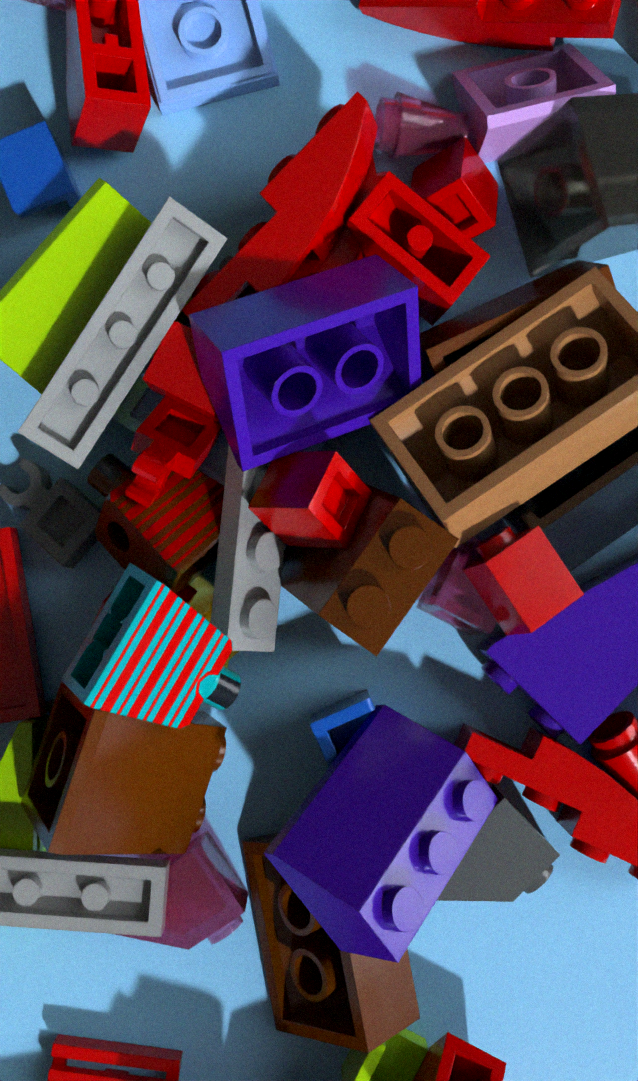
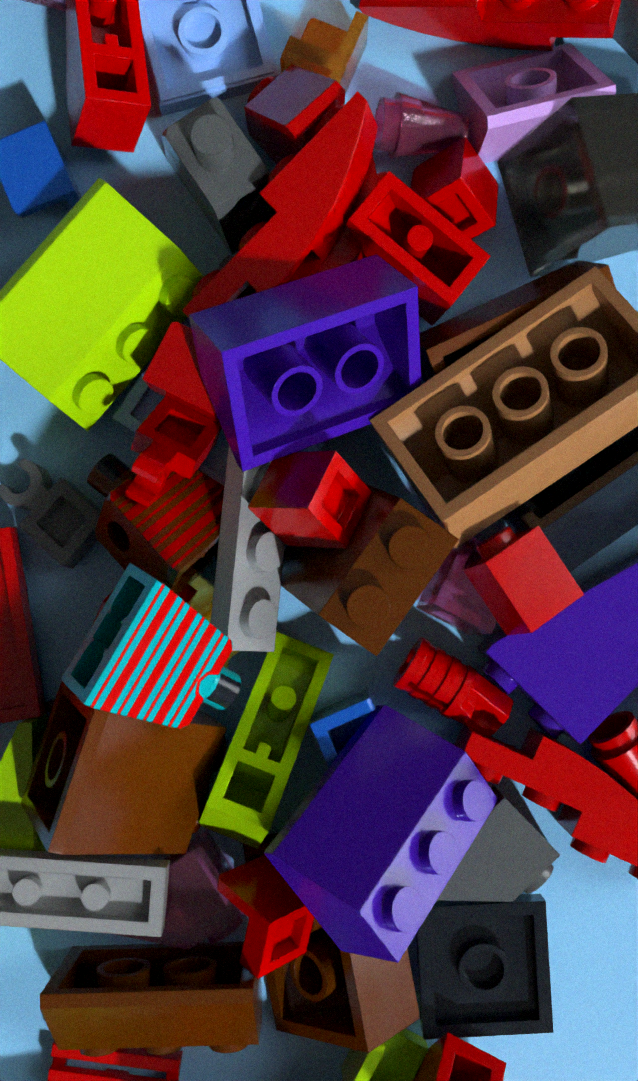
(123, 333): light grey plate -> none
(153, 999): none -> reddish brown slope
(219, 170): none -> dark grey torso
(266, 742): none -> lime slope
(277, 917): none -> red panel
(287, 109): none -> red slope
(328, 49): none -> clear orange panel
(452, 688): none -> red hinge
(485, 968): none -> black plate

